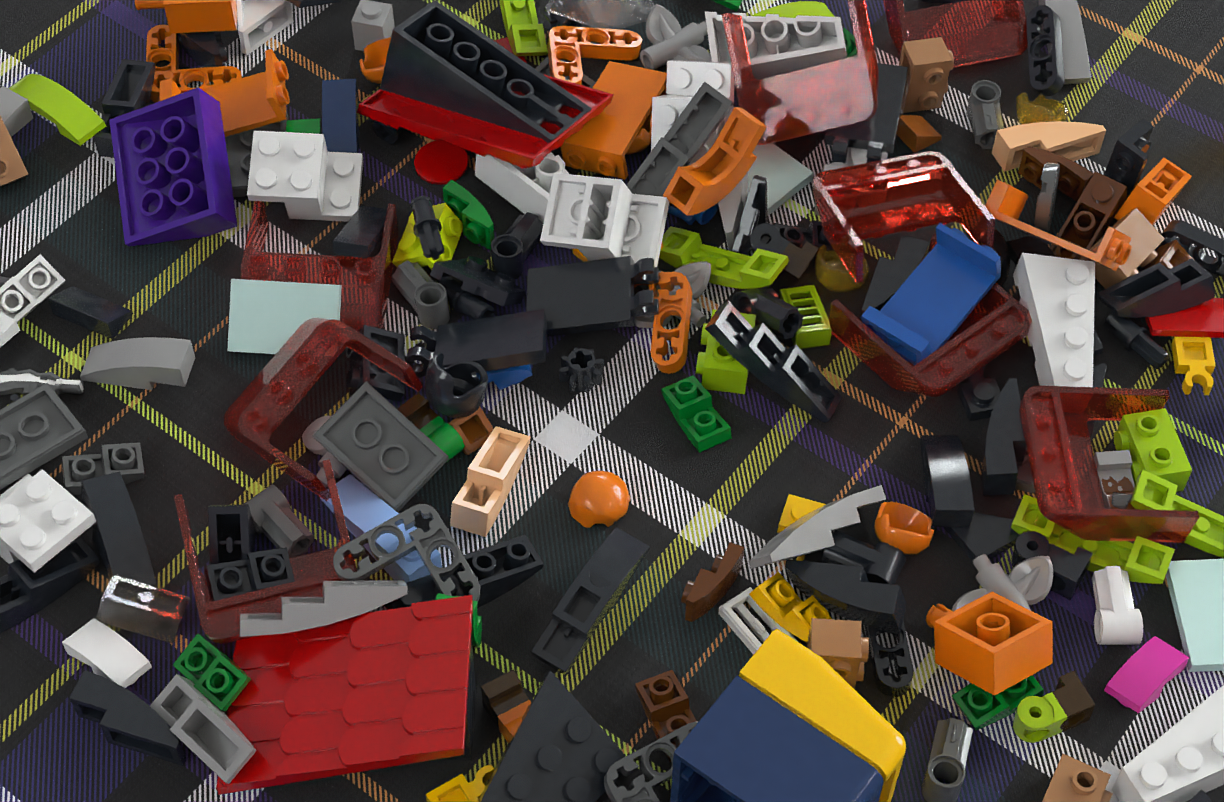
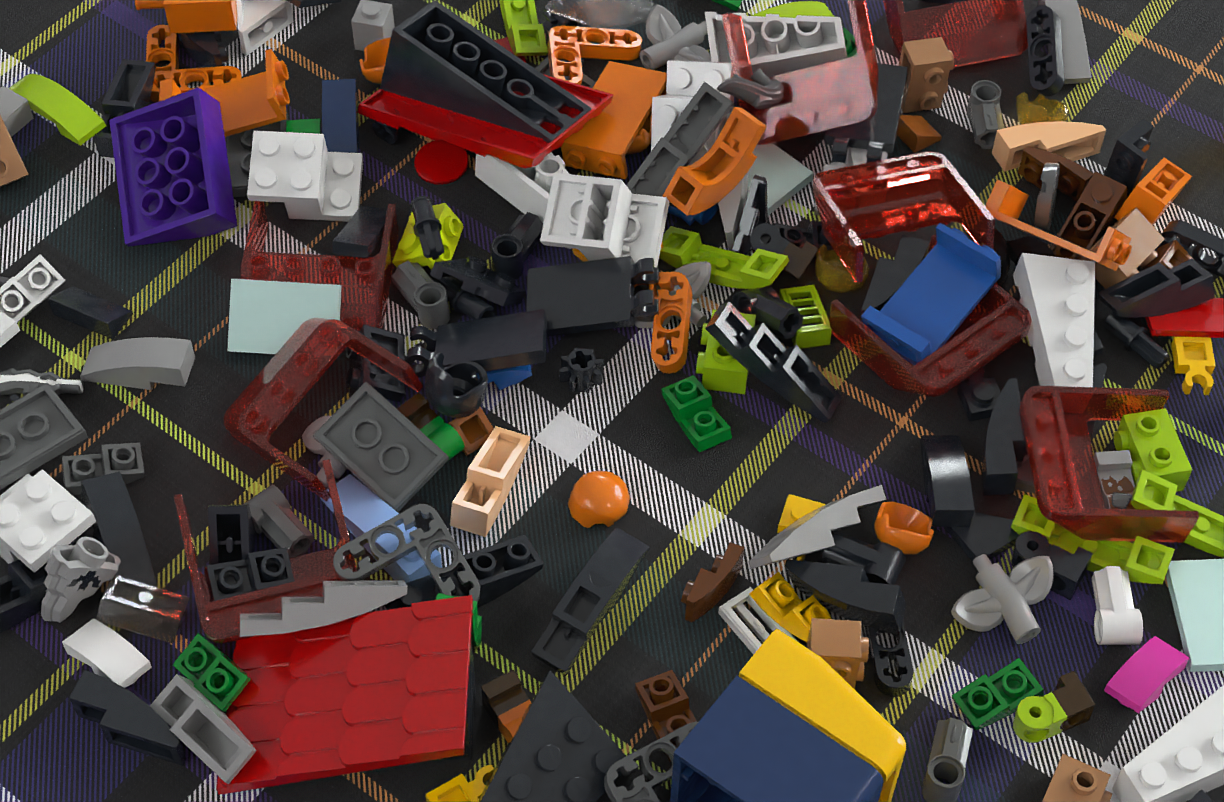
(75, 575): none -> light grey rock
(475, 219): green slope -> none
(761, 93): none -> dark grey piece
(991, 641): orange brick -> none

